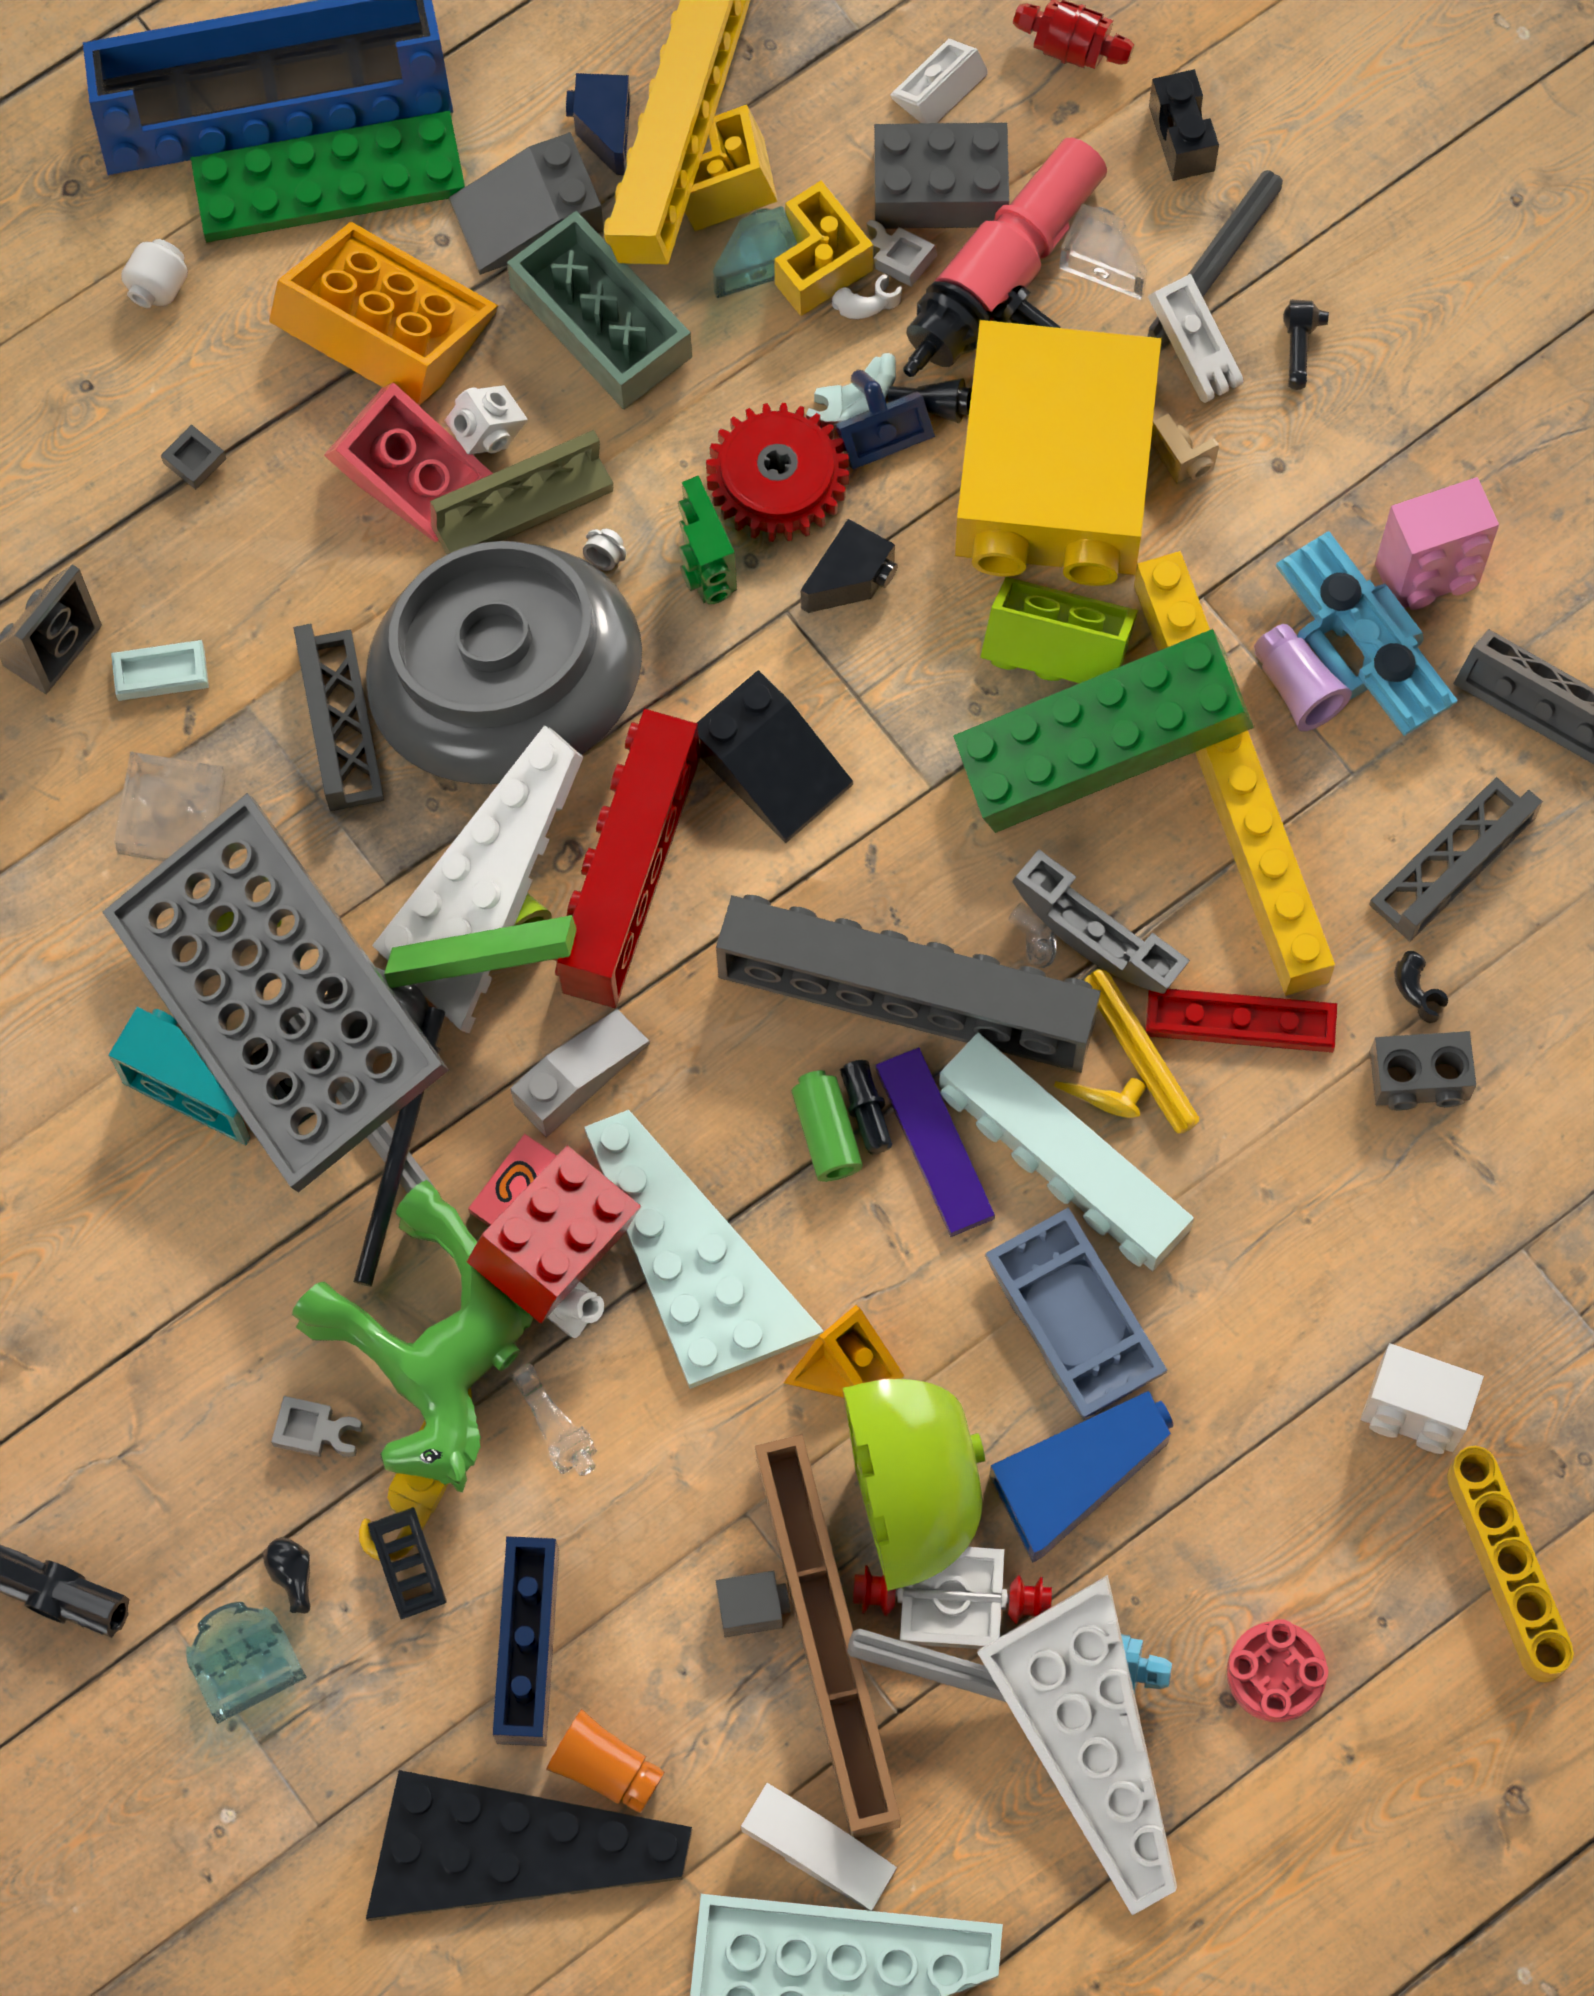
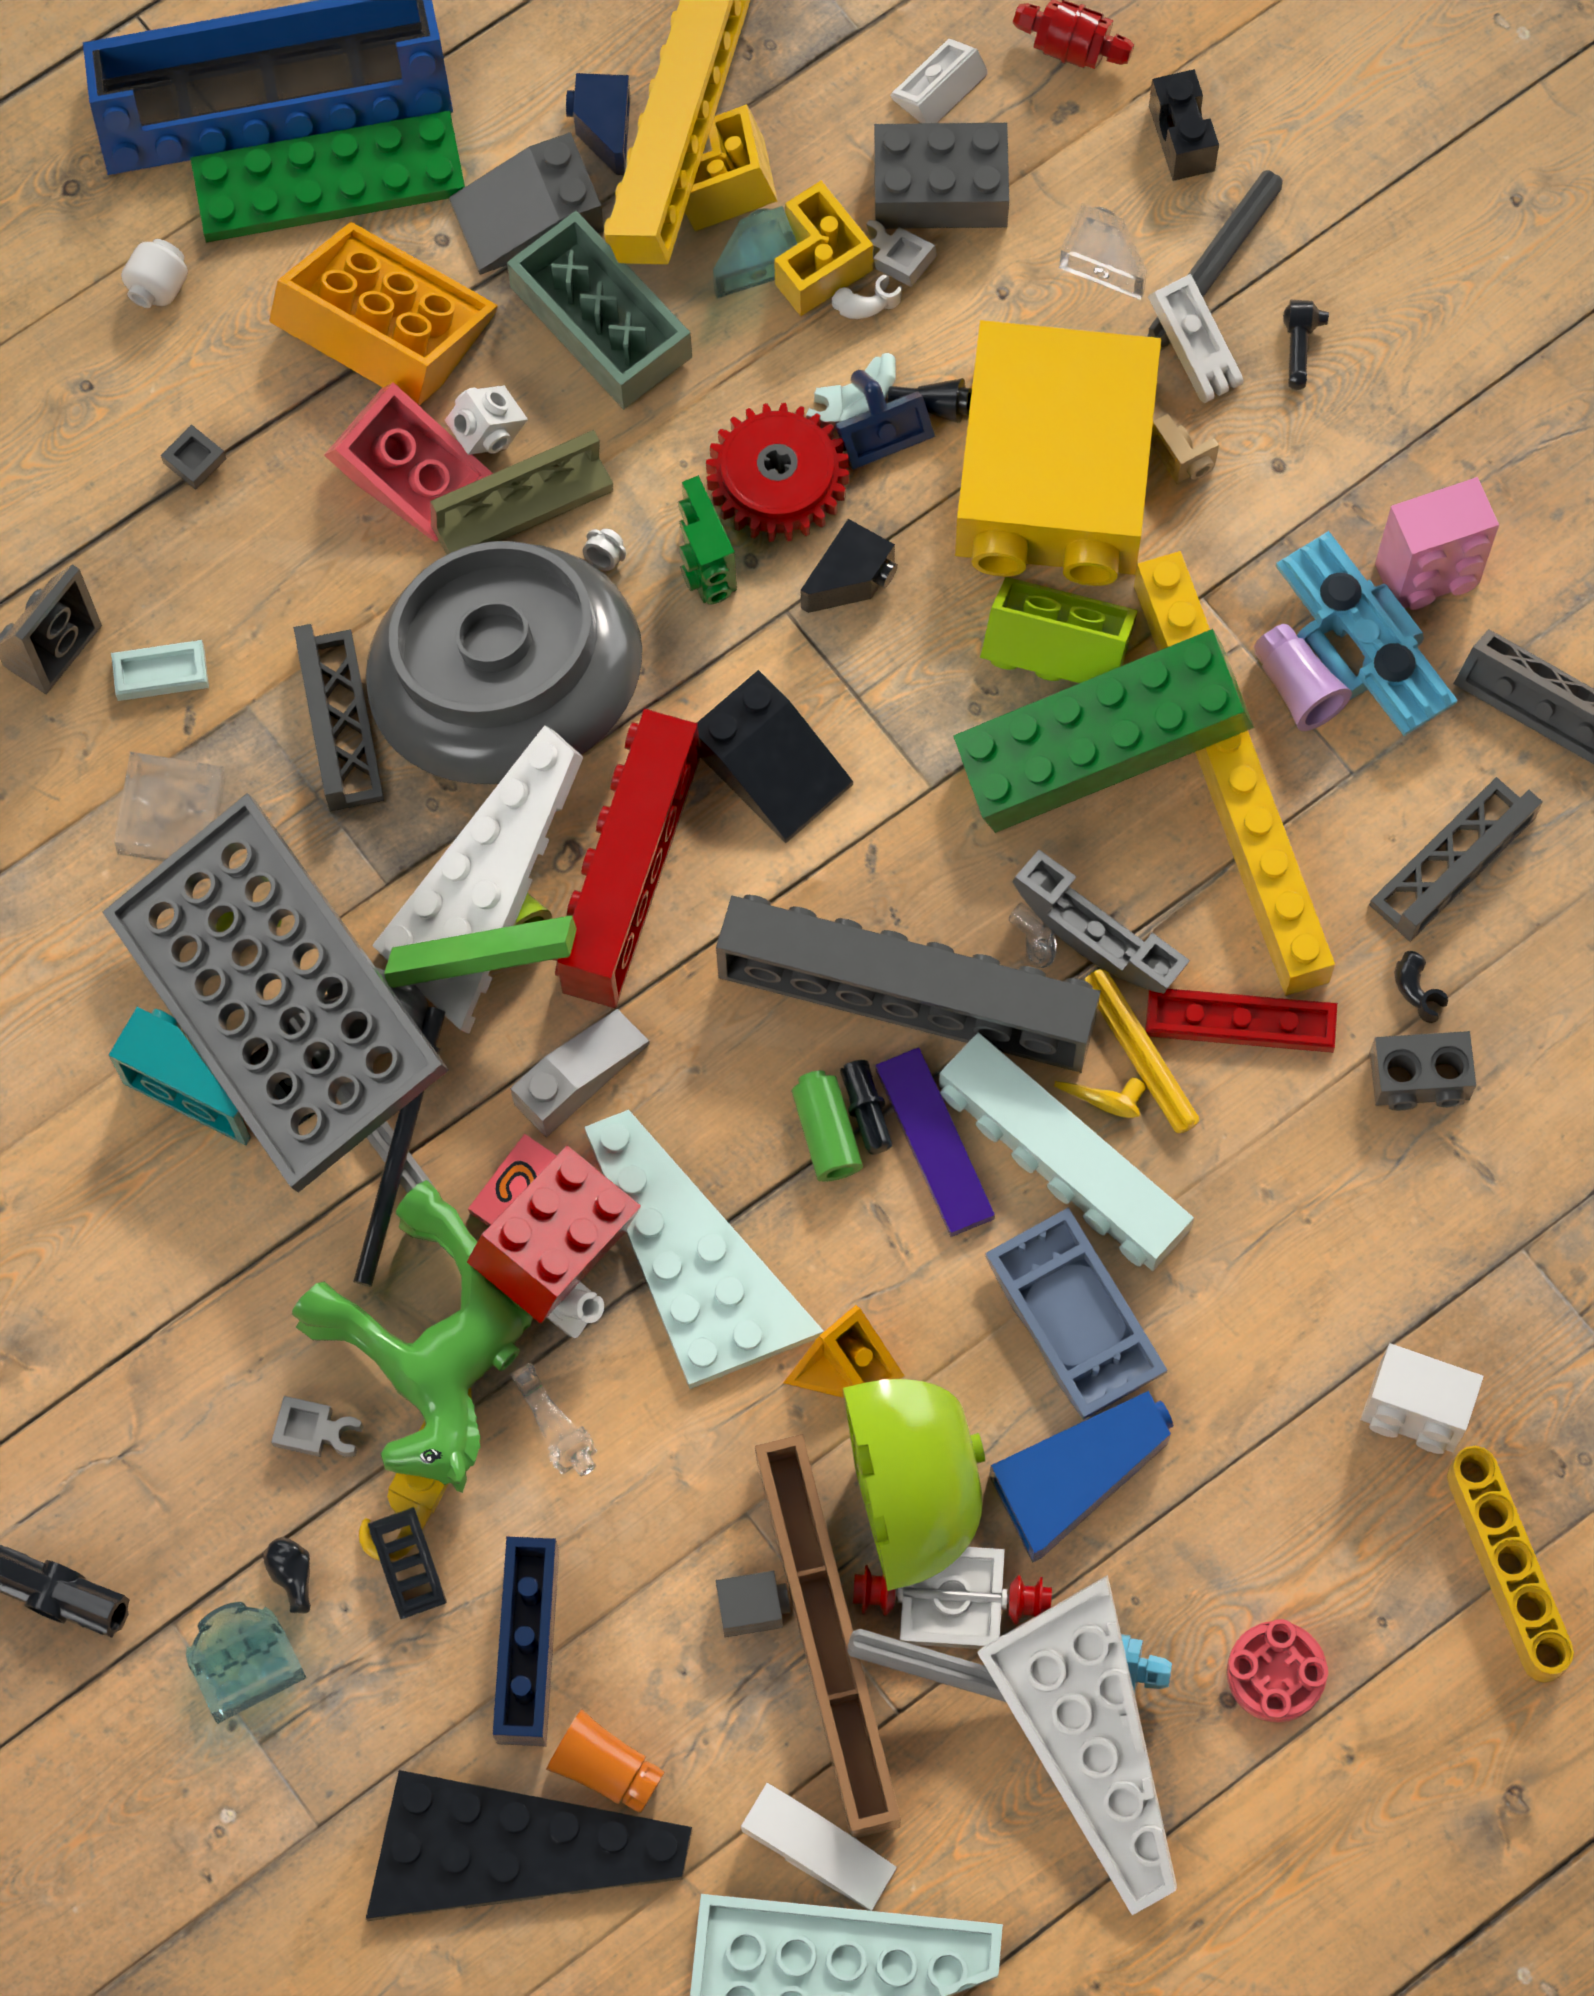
(1002, 260): coral piece -> none

